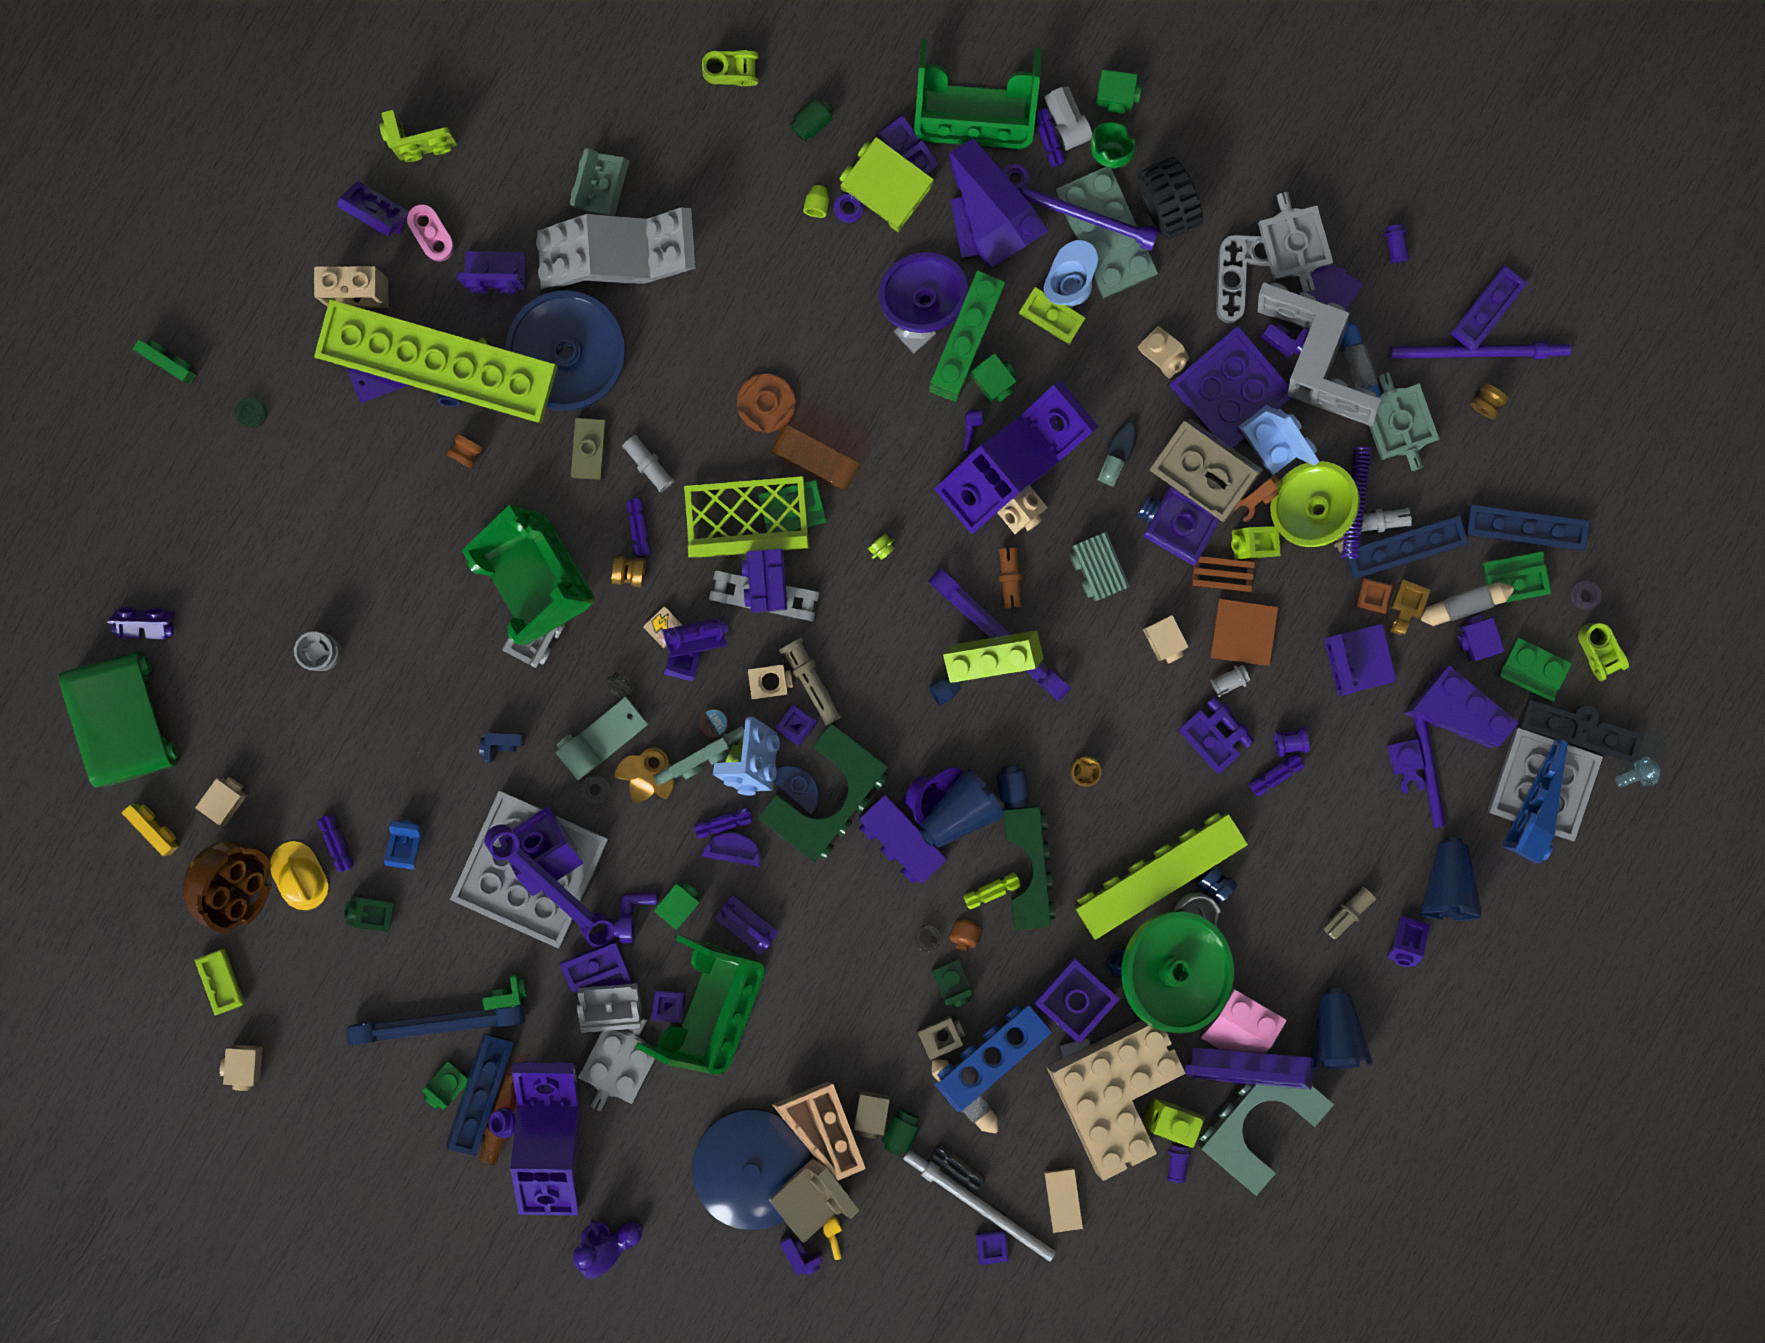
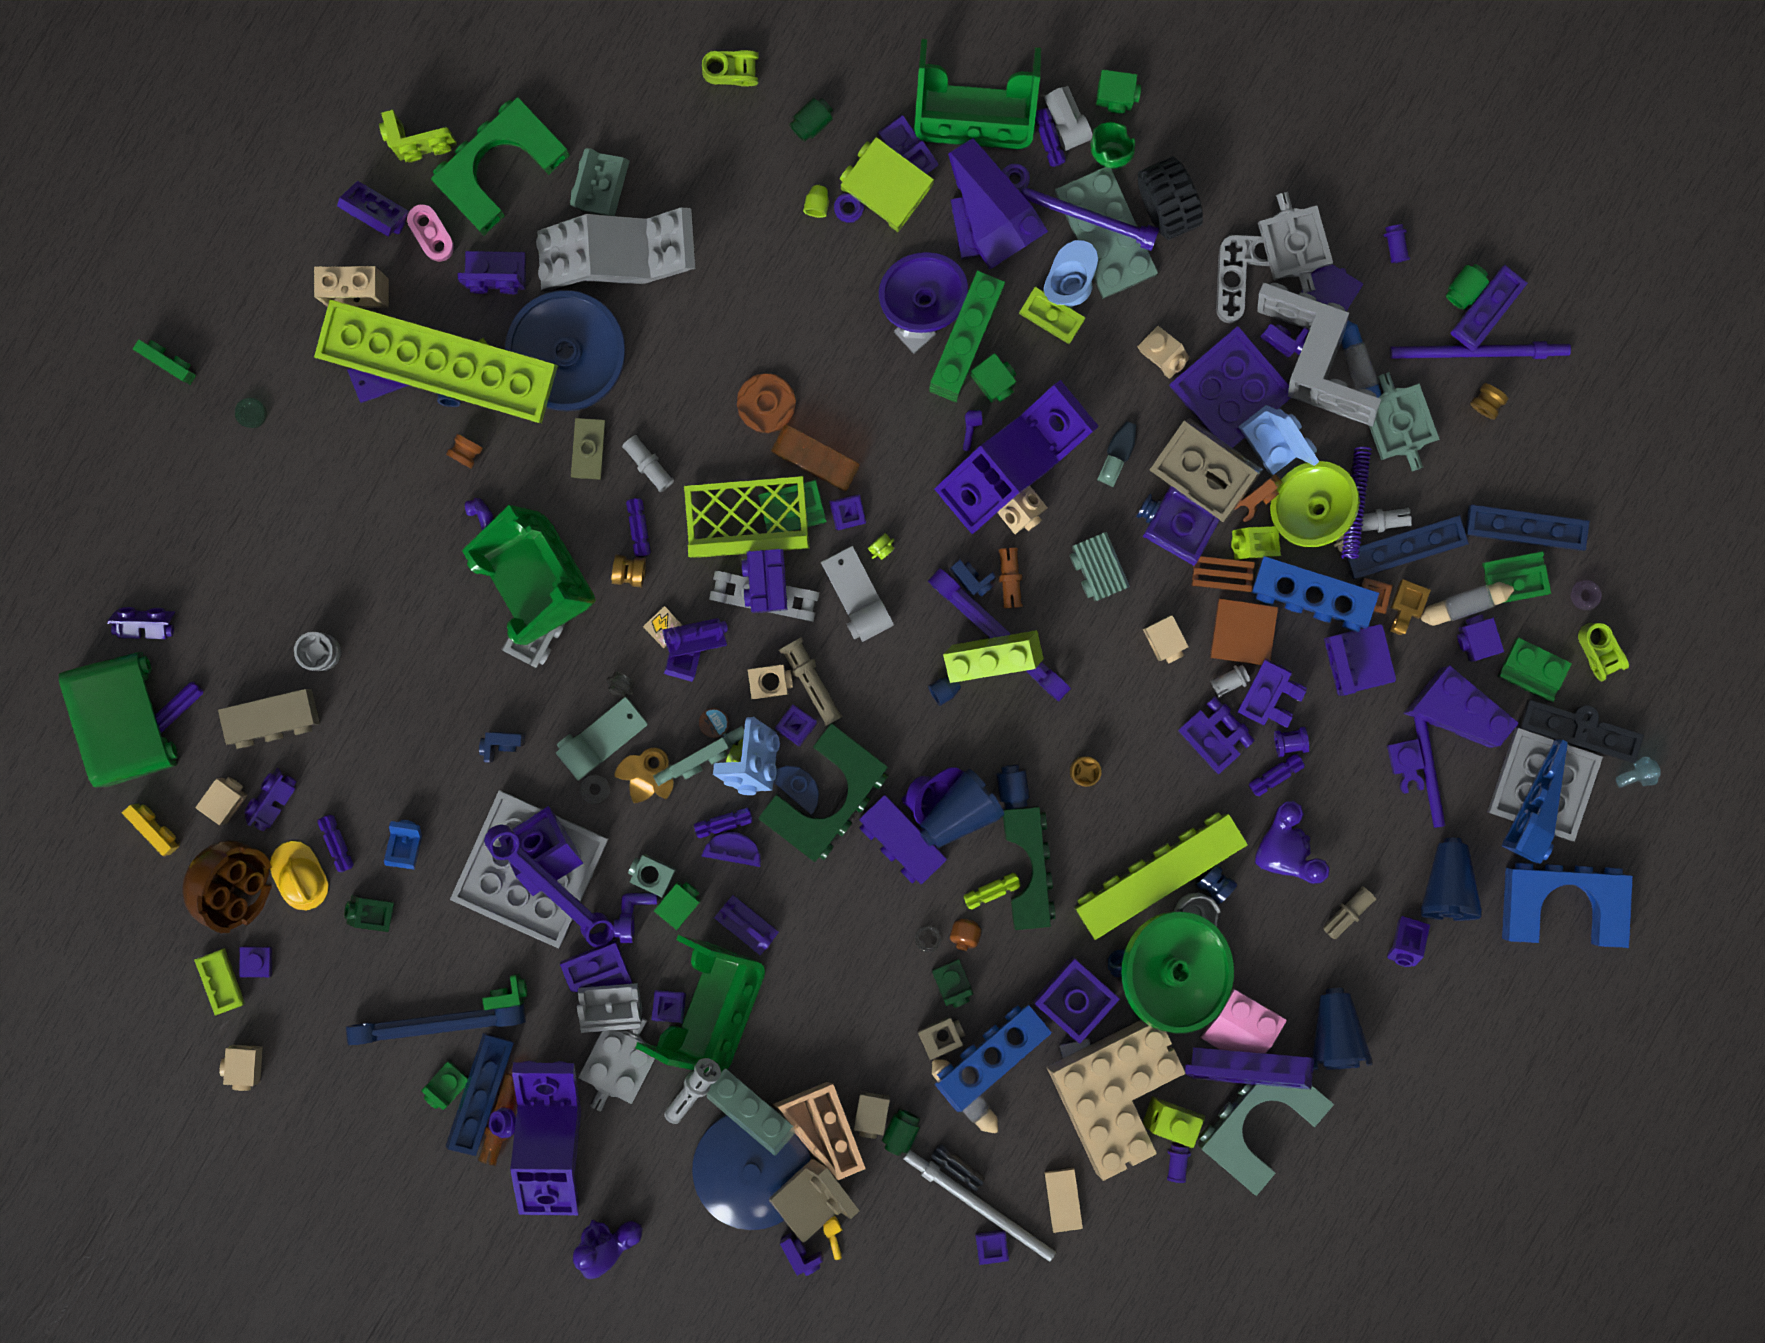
(178, 705): none -> dark purple axle
(255, 961): none -> dark purple plate
(269, 718): none -> dark tan brick
(273, 790): none -> dark purple hinge
(478, 507): none -> dark purple arm
(512, 126): none -> green arch
(664, 879): none -> sand green brick
(696, 1085): none -> light grey pin
(750, 1112): none -> sand green brick
(847, 512): none -> dark purple tile
(857, 595): none -> light grey door
(966, 576): none -> dark blue bracket
(1265, 692): none -> dark purple plate
(1286, 849): none -> dark purple head
(1361, 599): none -> blue brick
(1467, 286): none -> green brick
(1608, 893): none -> blue arch

